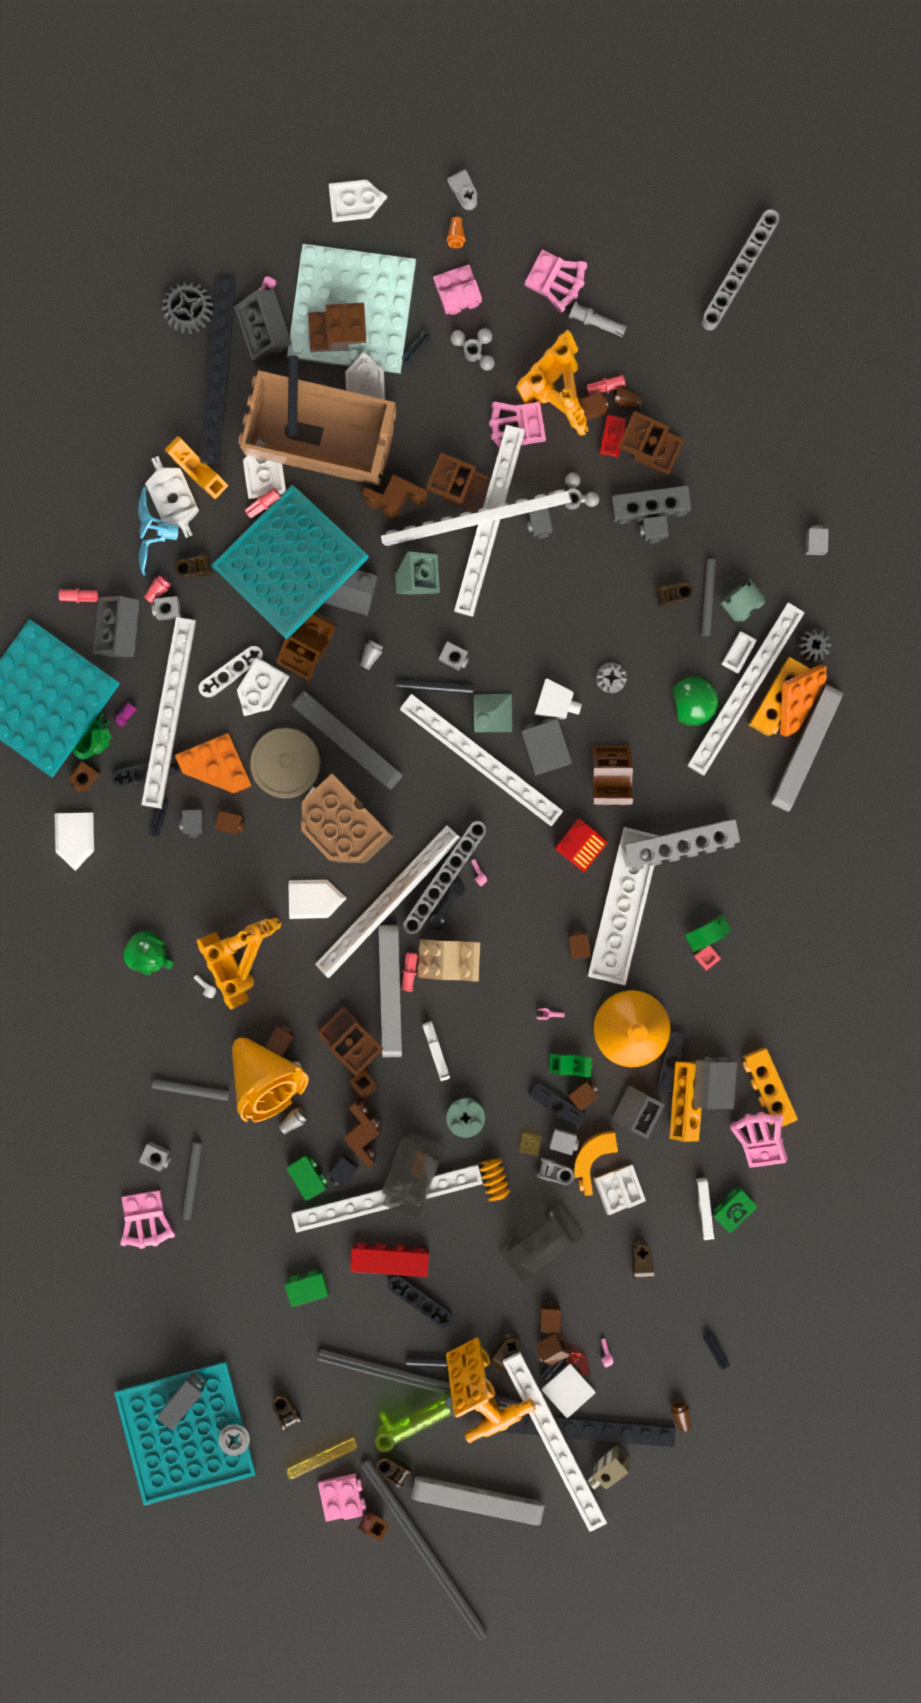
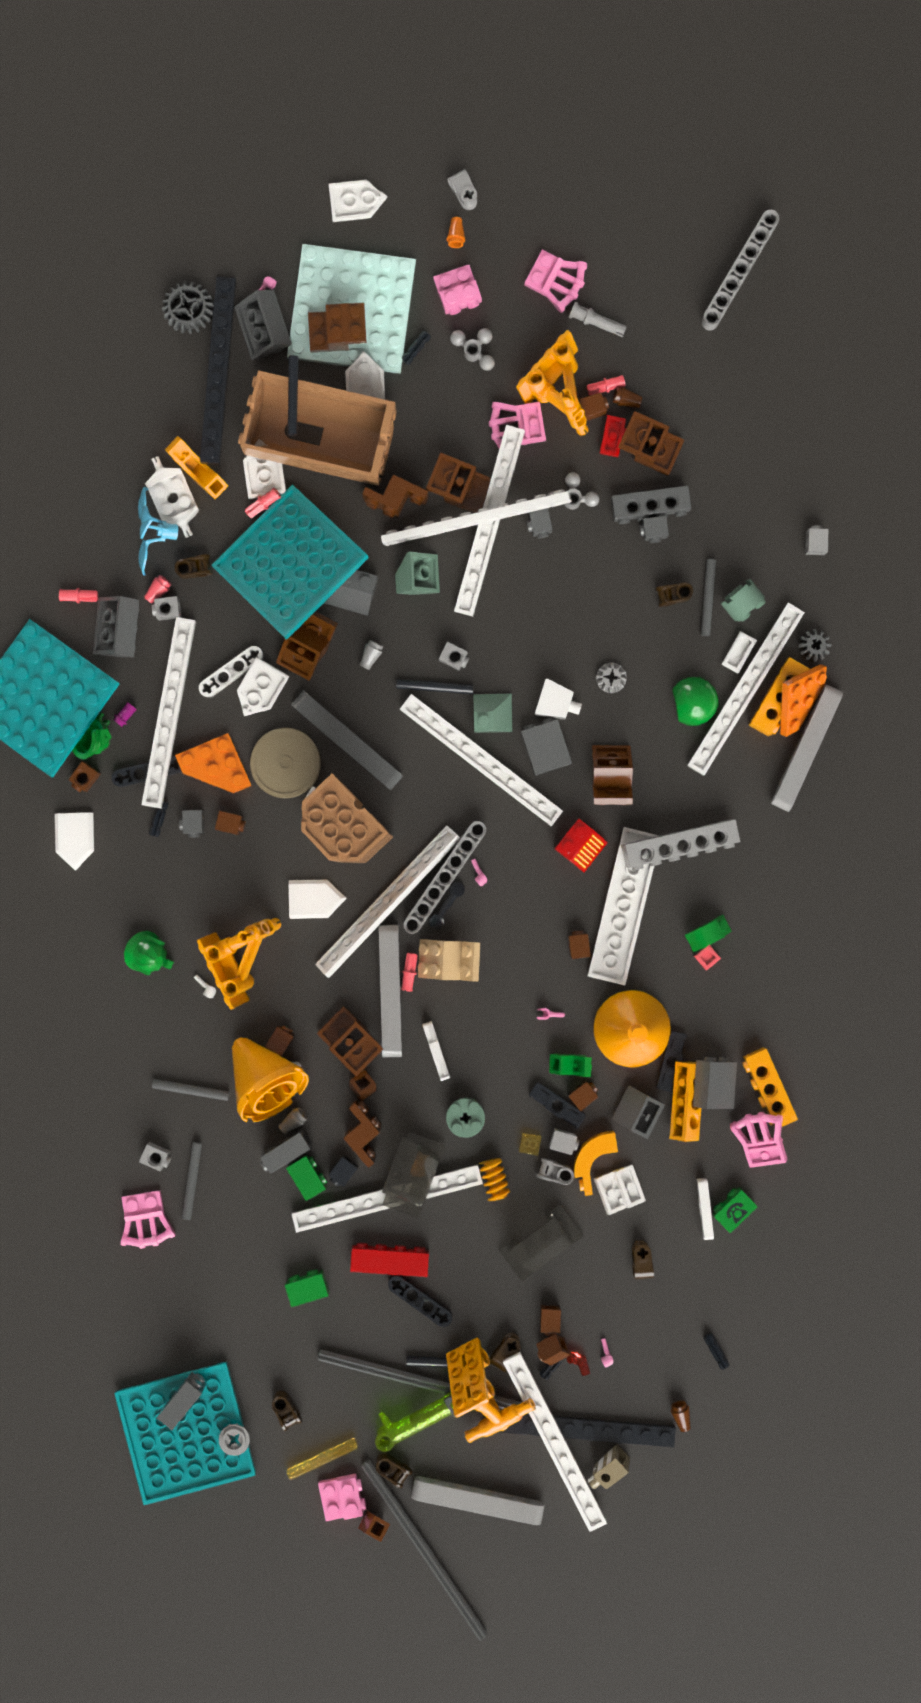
(285, 1151): none -> dark grey brick
(568, 1390): white tile -> none

